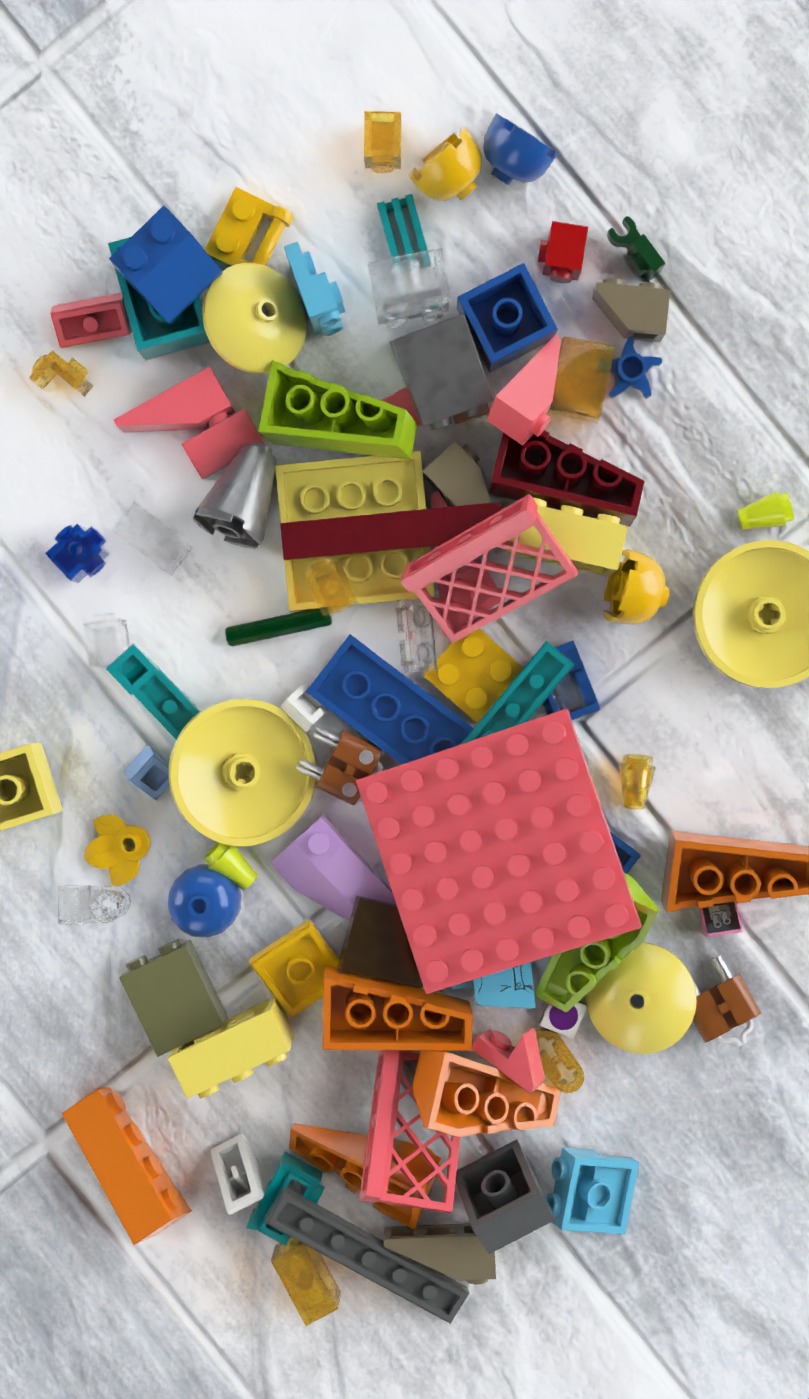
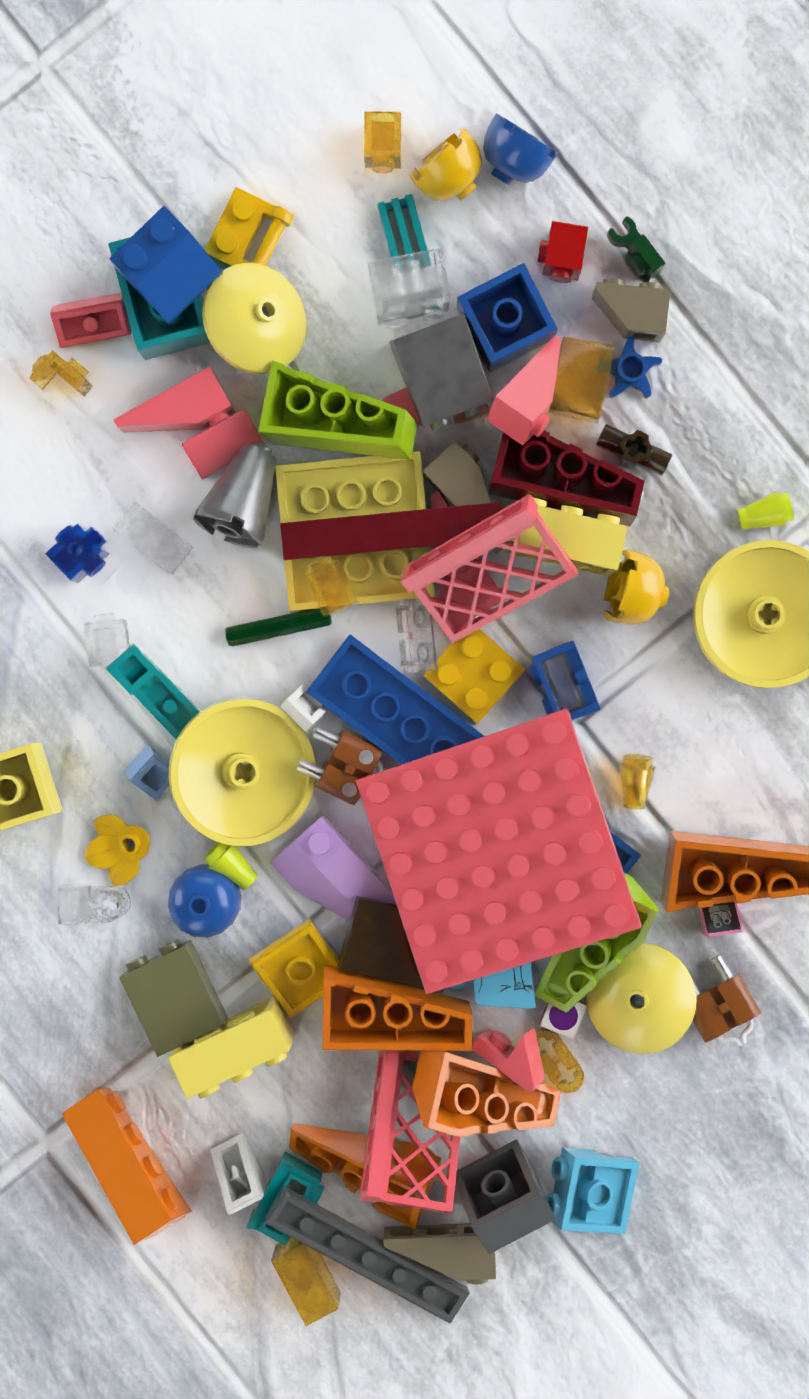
(320, 298): medium azure plate -> none
(525, 692): teal tile -> none
(650, 458): none -> dark brown axle

